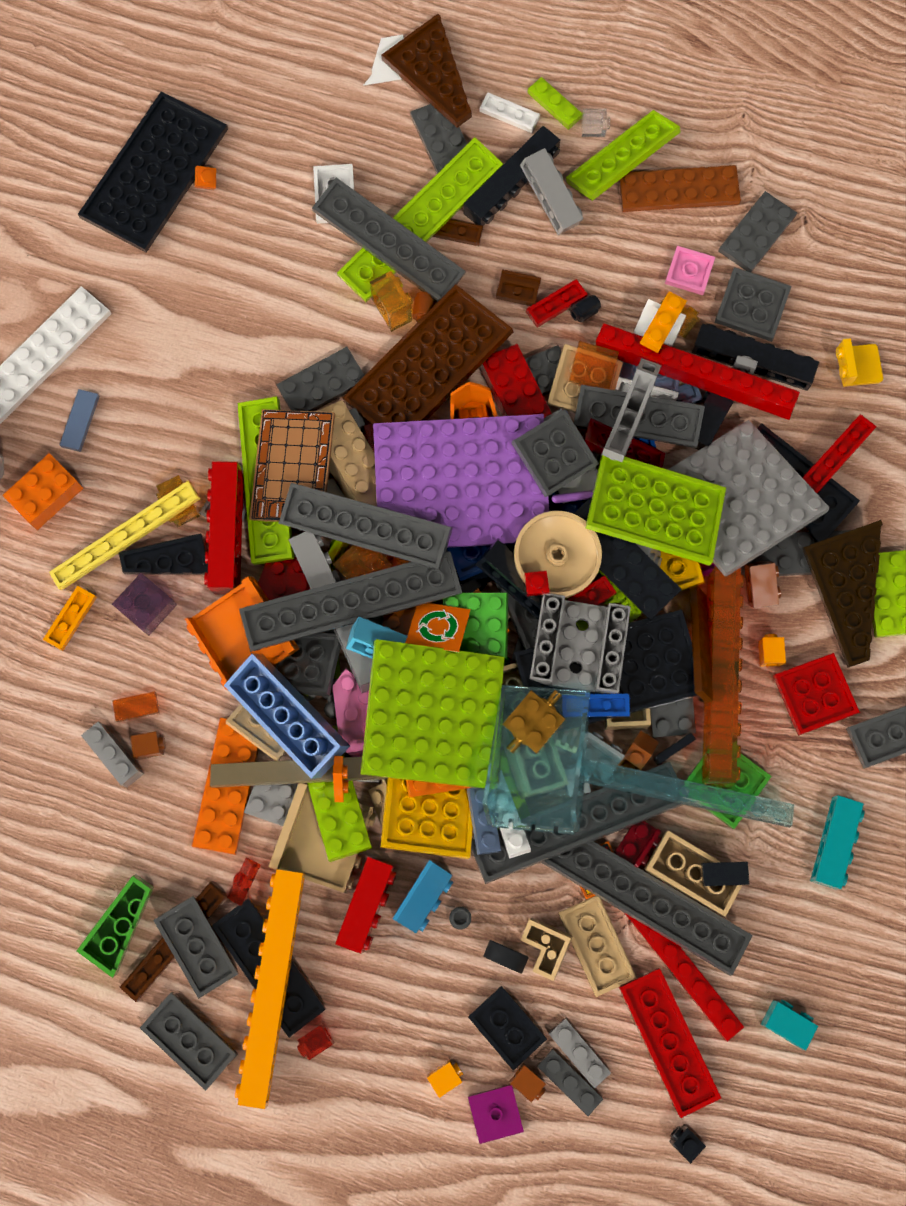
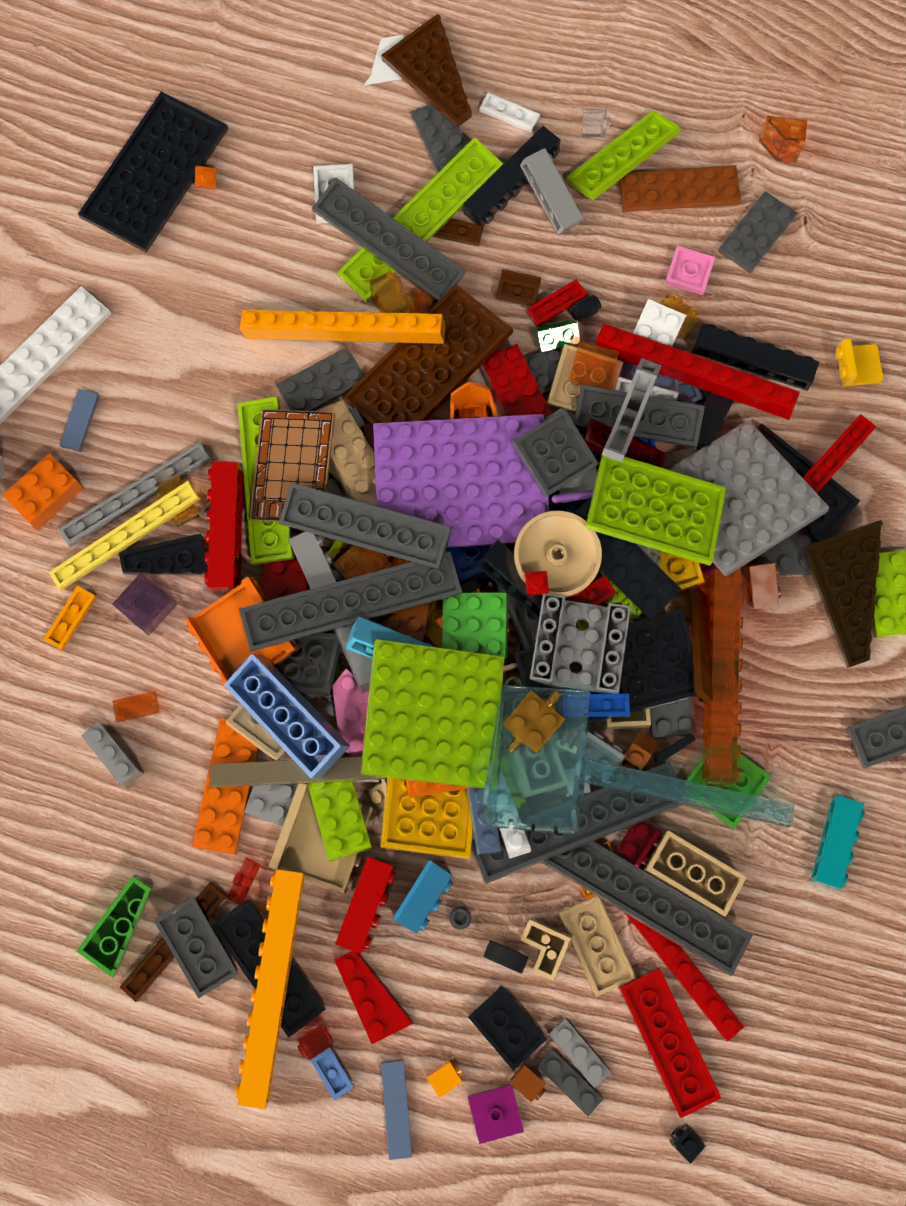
(133, 495): none -> light grey tile
(147, 745): dark orange brick -> none
(188, 1041): dark grey plate -> none
(332, 1073): none -> medium blue plate
(340, 773): orange plate -> none
(343, 326): none -> light orange brick
(373, 1003): none -> red wing
(396, 1109): none -> sand blue tile
(438, 626): orange sticker -> none
(554, 103): lime plate -> none
(557, 335): none -> bracket
(663, 322): light orange plate -> none
(725, 873): black tile -> none
(745, 364): light grey plate -> none
(753, 304): dark grey plate -> none
(771, 651): light orange brick -> none
(783, 138): none -> clear orange slope
(789, 1024): teal brick -> none
(816, 694): red plate -> none

